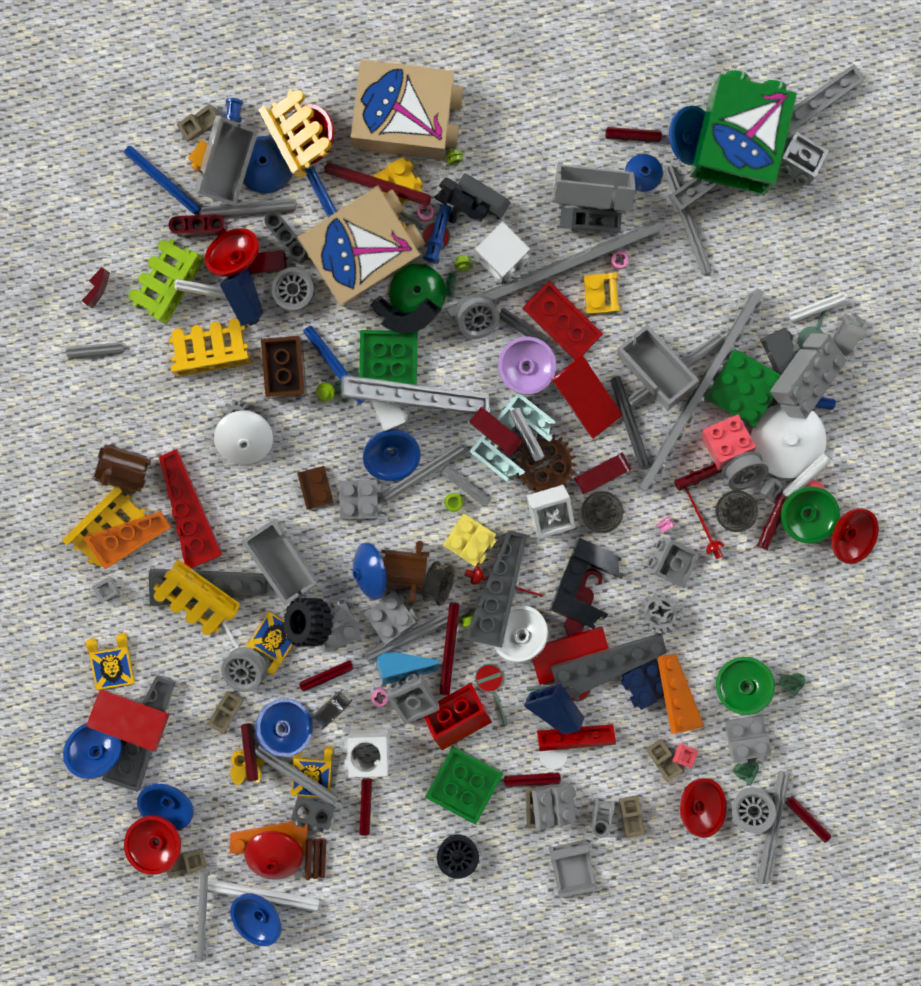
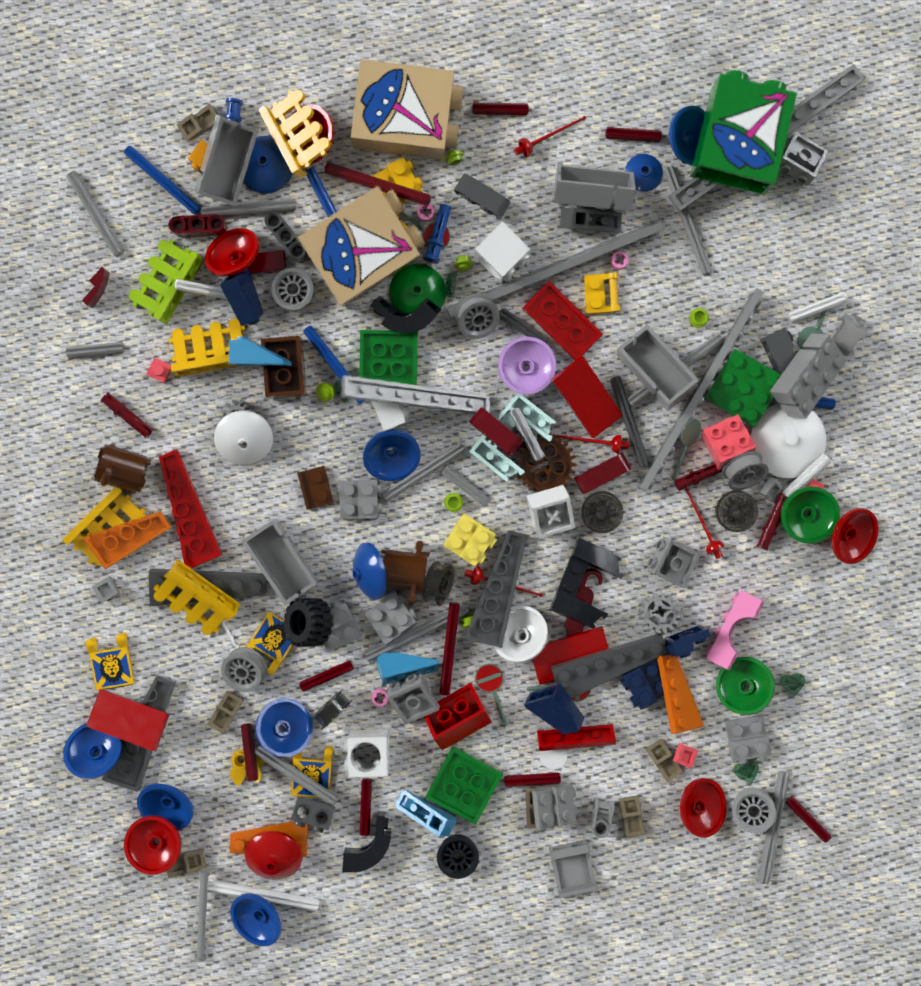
(95, 213): none -> light grey axle
(120, 409): none -> dark red pin
(159, 370): none -> coral plate
(249, 353): none -> dark azure slope
(322, 858): copper tile -> none
(366, 857): none -> black arch
(426, 813): none -> dark azure slope
(435, 170): clear brick -> none
(461, 201): black piece -> none
(500, 108): none -> dark red axle
(525, 145): none -> red sword
(616, 442): none -> red sword
(665, 524): bright pink bush -> none
(682, 643): none -> dark blue plate
(688, 437): none -> sand green piece
(698, 317): none -> lime plate
(744, 608): none -> bright pink arch

